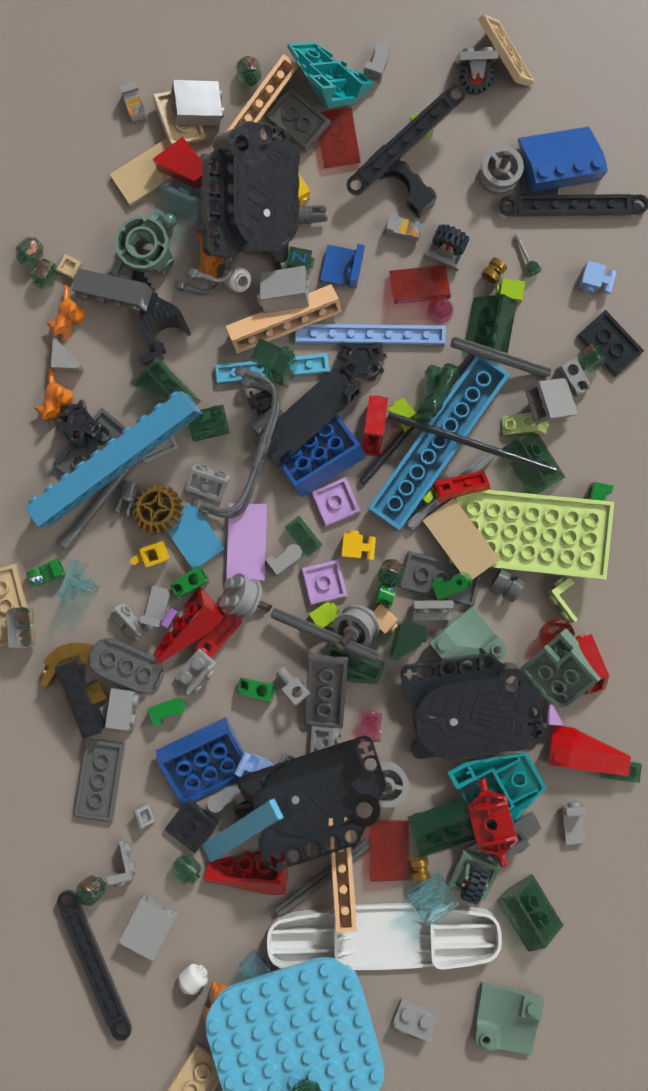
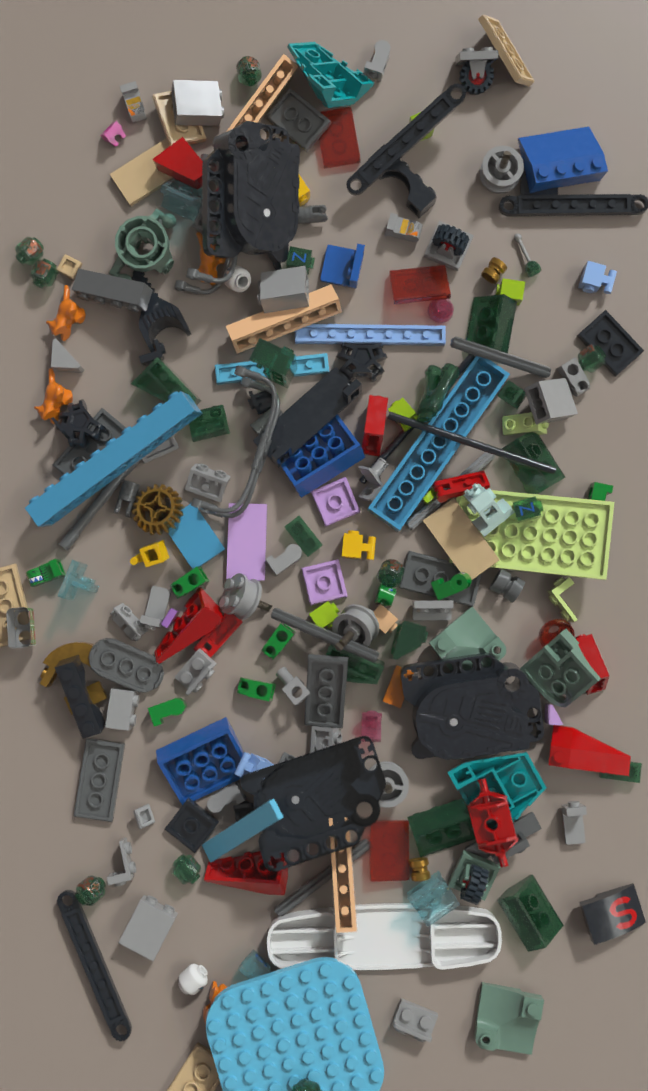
(110, 133): none -> dark pink tile
(278, 640): none -> green leg
(372, 476): none -> light grey bracket
(394, 692): none -> orange tile
(480, 501): none -> light aqua tile
(512, 394): none -> clear green brick
(527, 509): none -> clear green brick
(612, 913): none -> black slope

